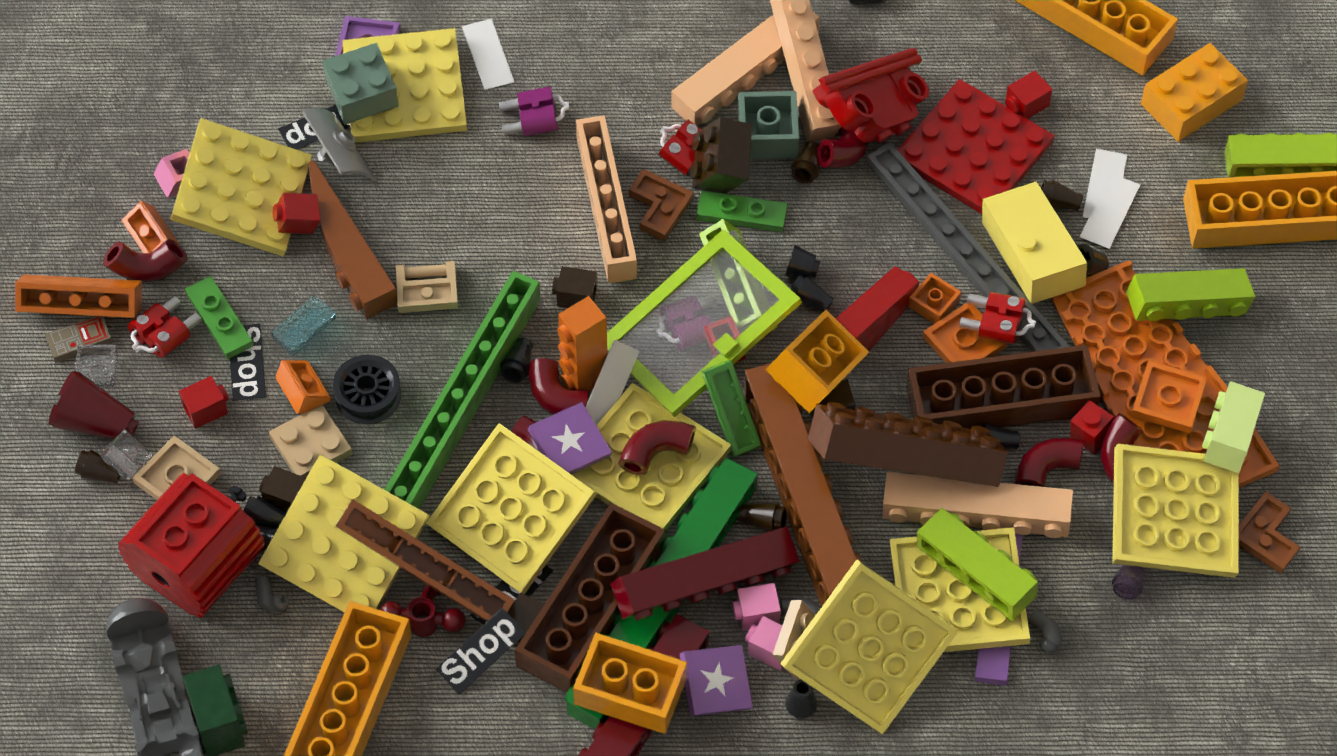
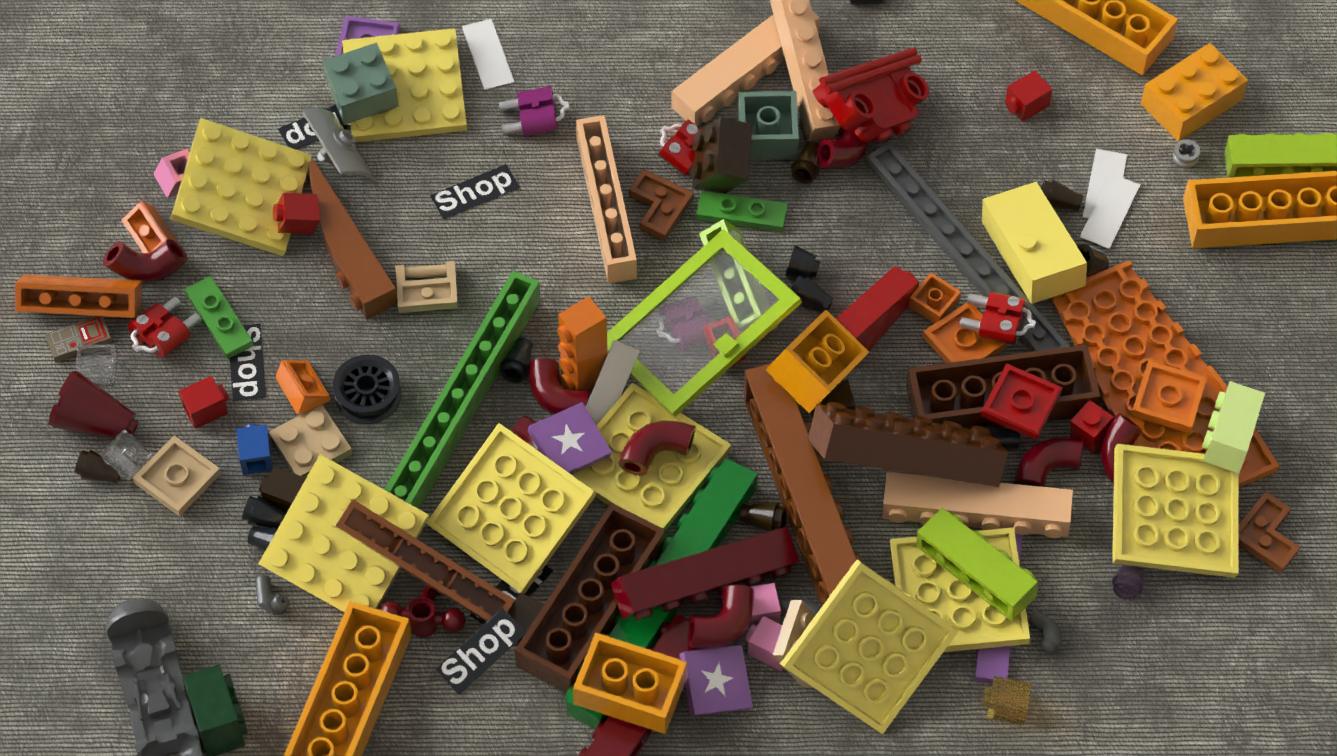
(192, 543): red piece -> none
(254, 449): none -> blue brick
(303, 325): clear light blue plate -> none
(474, 191): none -> black sticker
(574, 286): dark brown brick -> none
(728, 624): none -> dark red cylinder
(731, 408): bright green plate -> none
(801, 700): black cone -> none
(974, 146): red plate -> none
(1007, 700): none -> clear yellow brick
(1021, 401): none -> red tile
(1187, 146): none -> light grey bush
(1190, 294): lime brick -> none

